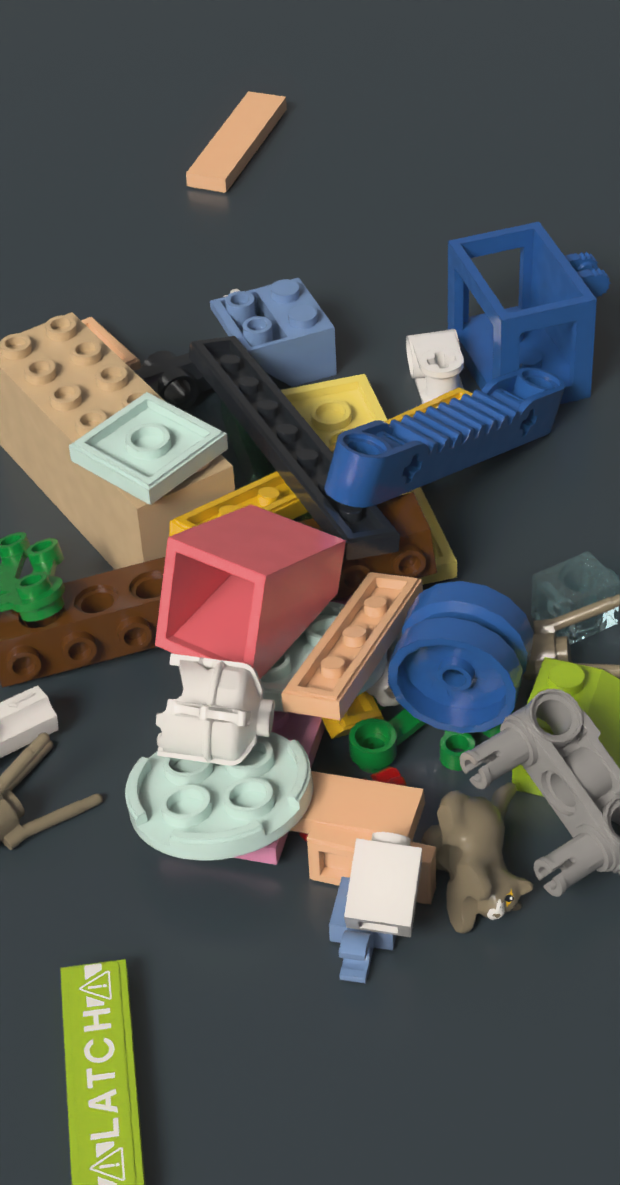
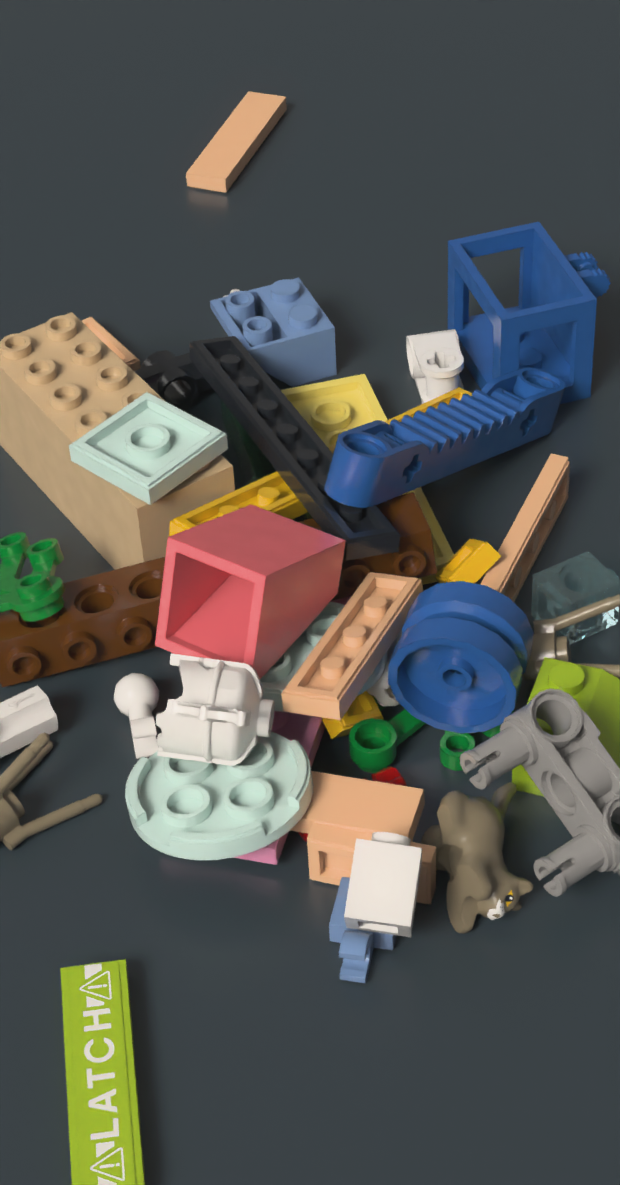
(137, 698): none -> white arm
(468, 562): none -> yellow tile
(530, 528): none -> light nougat tile

